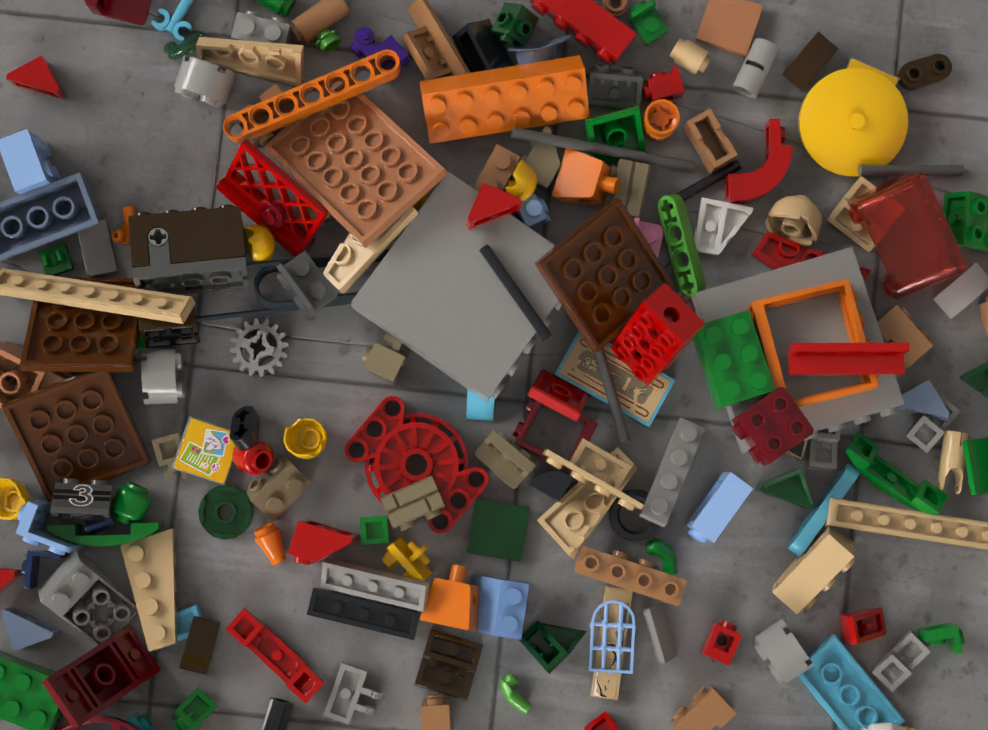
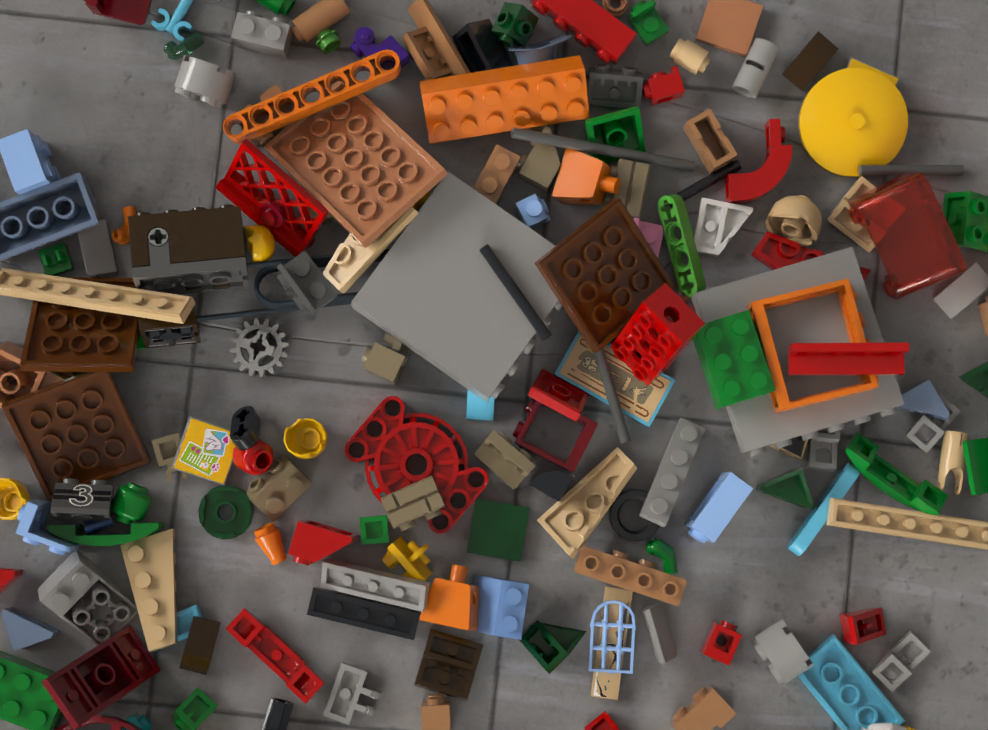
(31, 566): dark blue bracket -> none
(37, 77): red slope -> none
(161, 376): light grey brick -> none
(260, 59): tan wing -> none
(490, 205): red slope -> none
(512, 696): bright green arm -> none
(525, 181): yellow hair -> none
(599, 468): tan bracket -> none
(660, 120): orange wheel -> none
(772, 426): dark red bracket -> none
(815, 569): tan wedge -> none
(898, 328): medium nougat brick -> none
(925, 70): dark brown plate -> none
(939, 633): green bracket -> none

